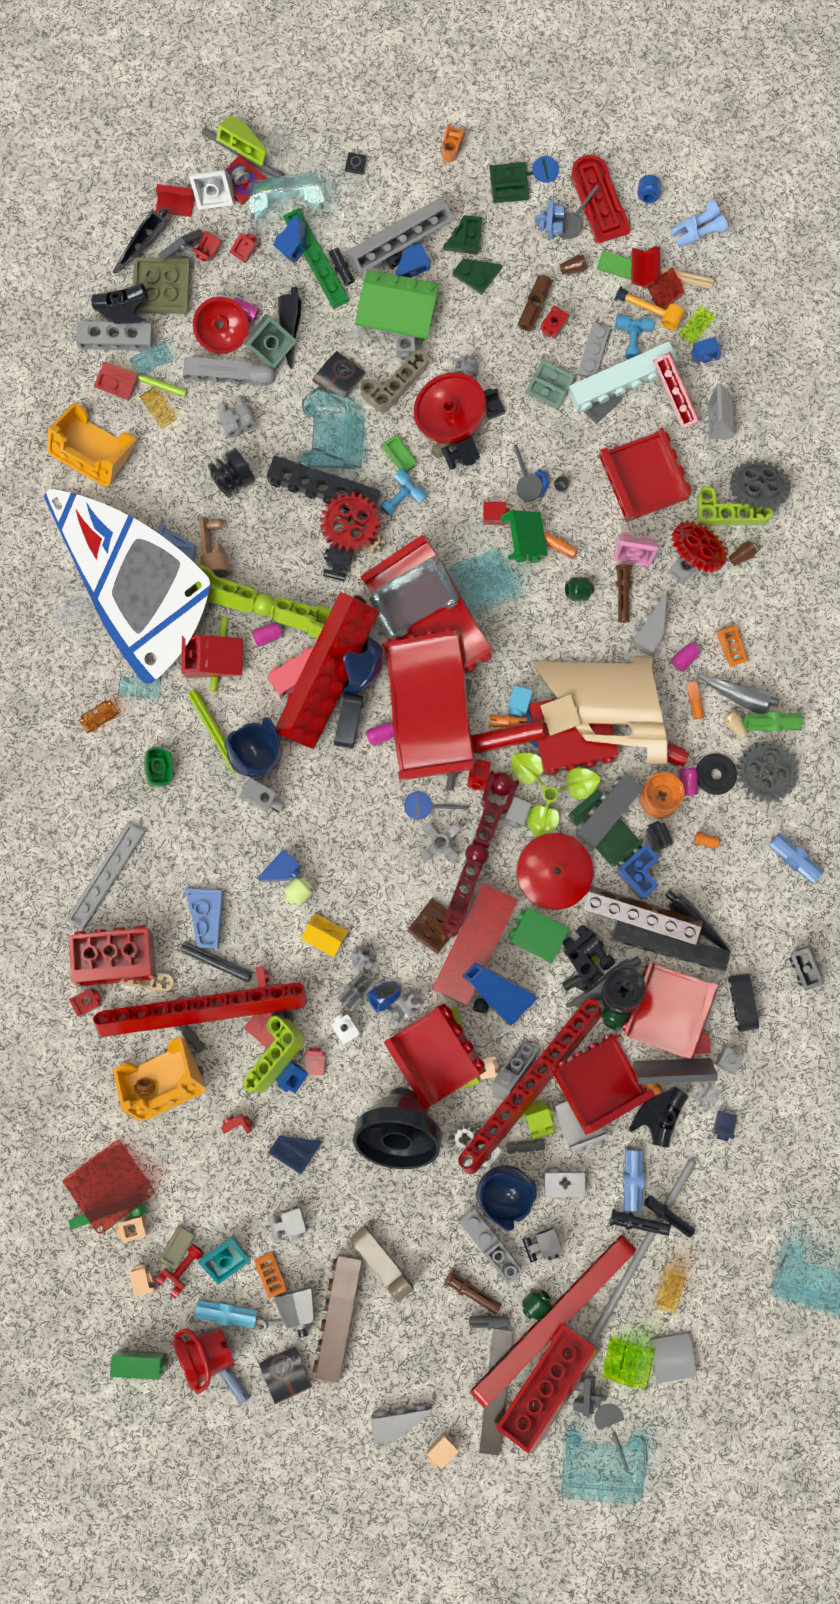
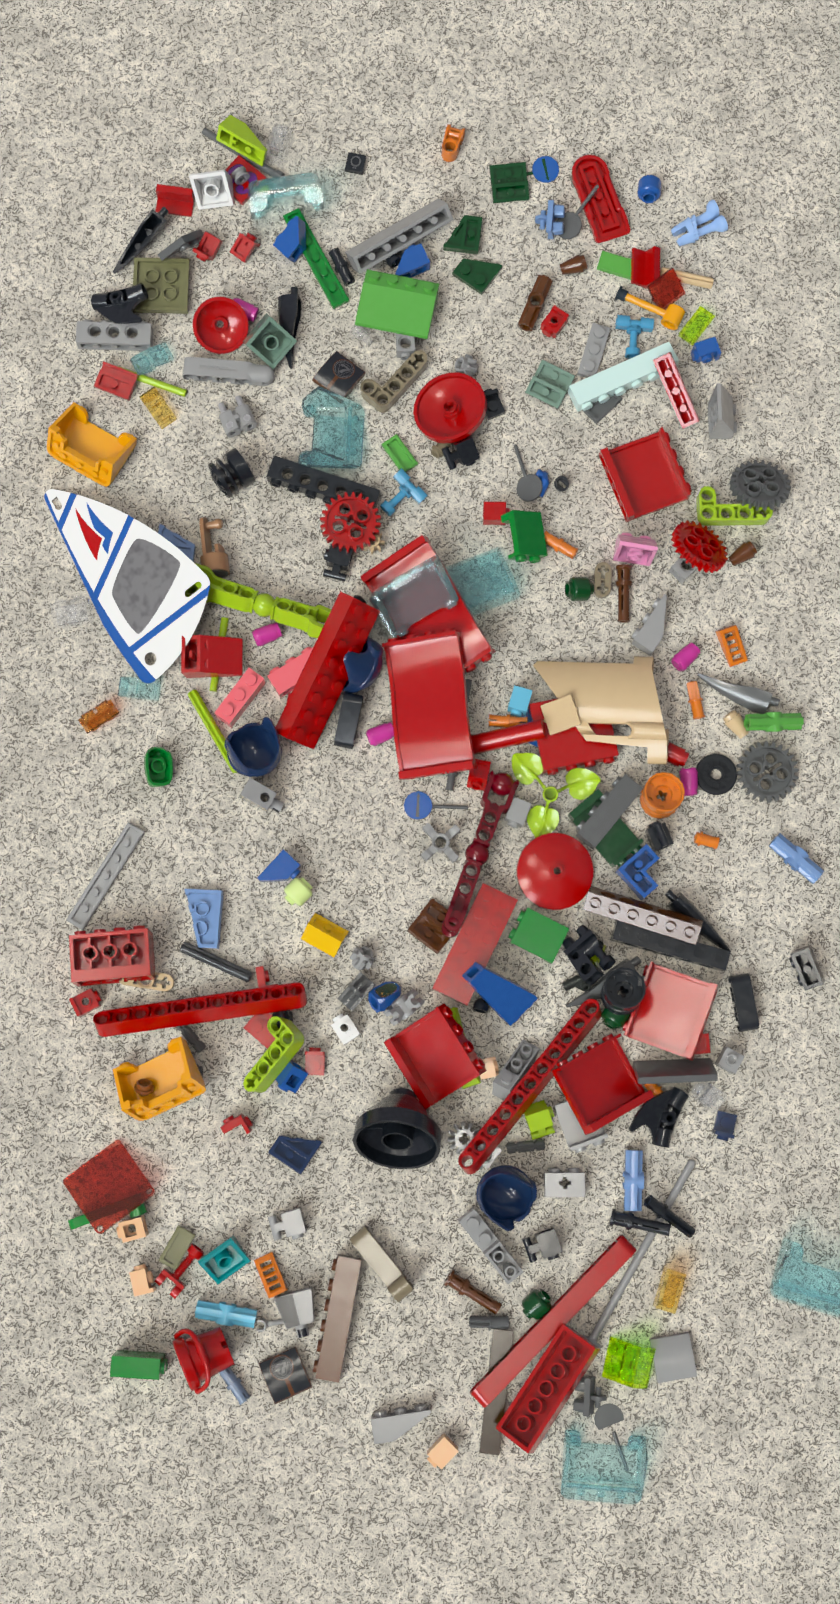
(240, 697): none -> coral brick
(607, 580): none -> dark tan beam

